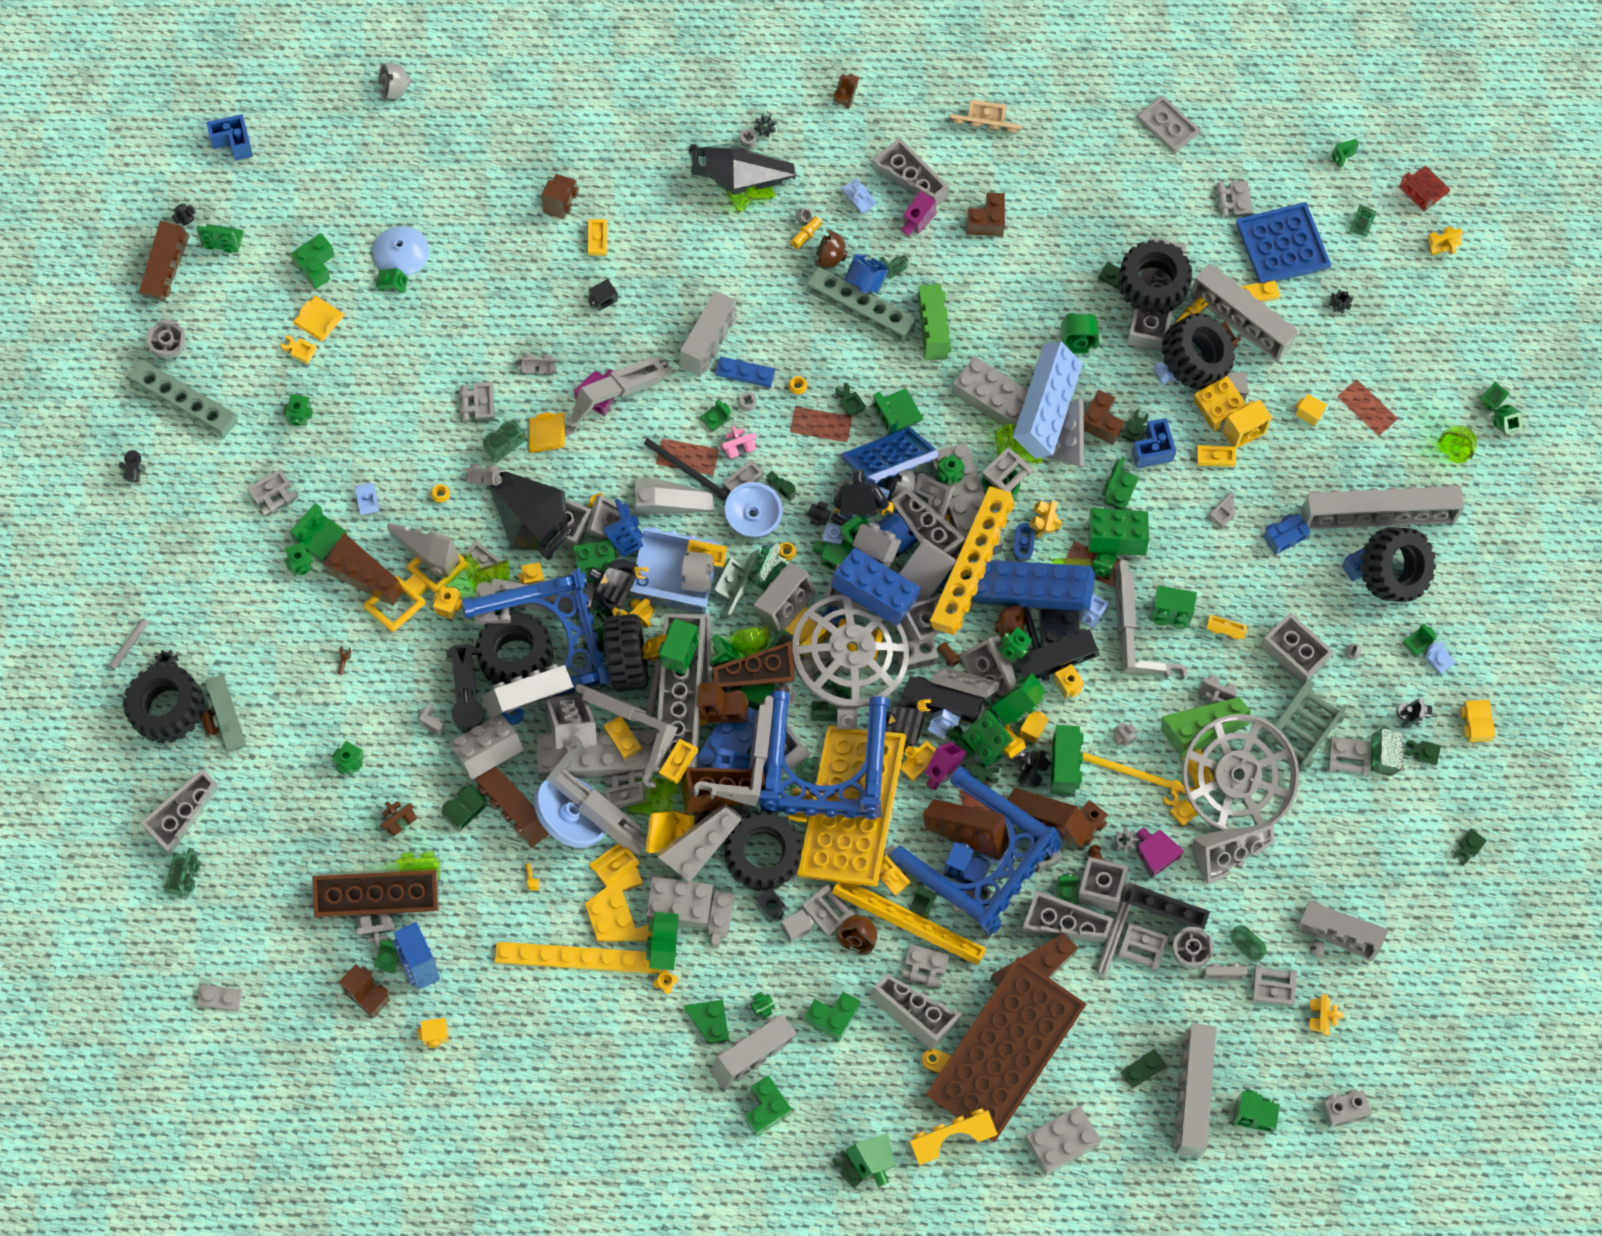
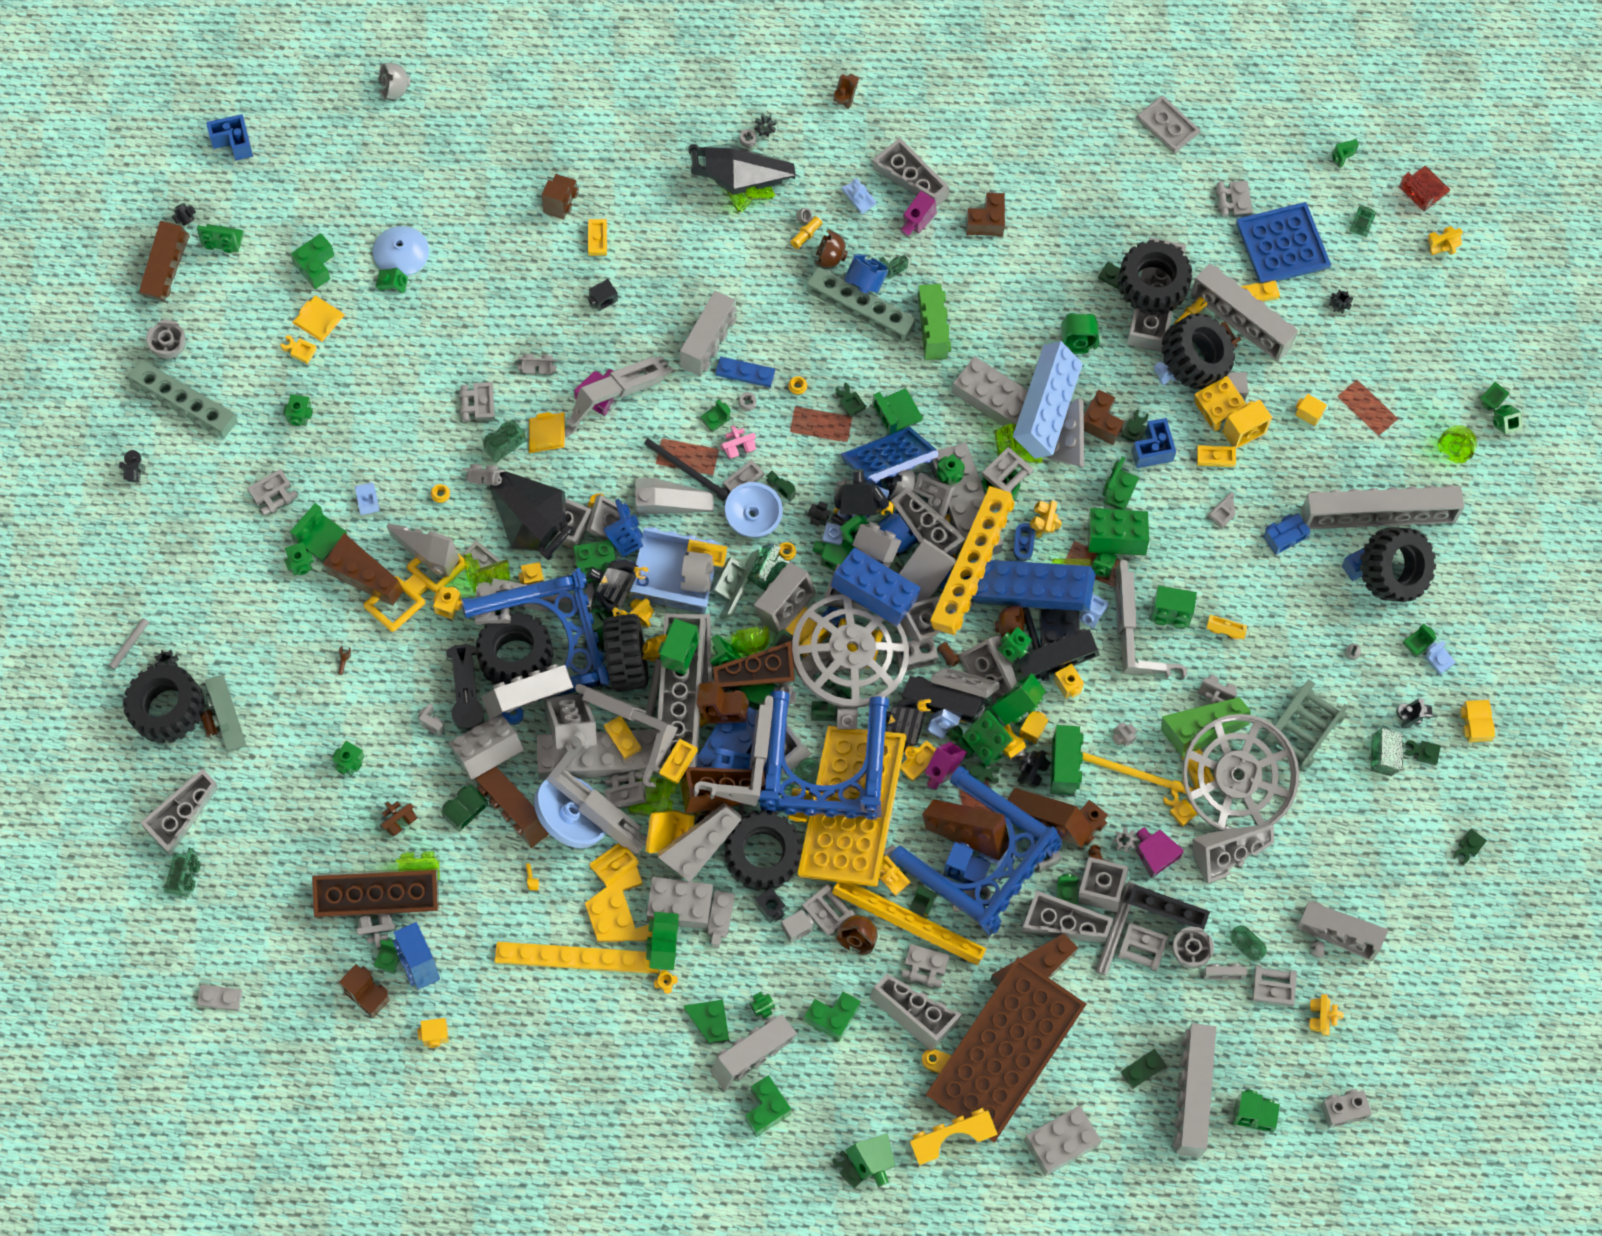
(987, 114): tan bracket -> none
(1296, 648): light grey brick -> none
(1349, 750): light grey plate -> none

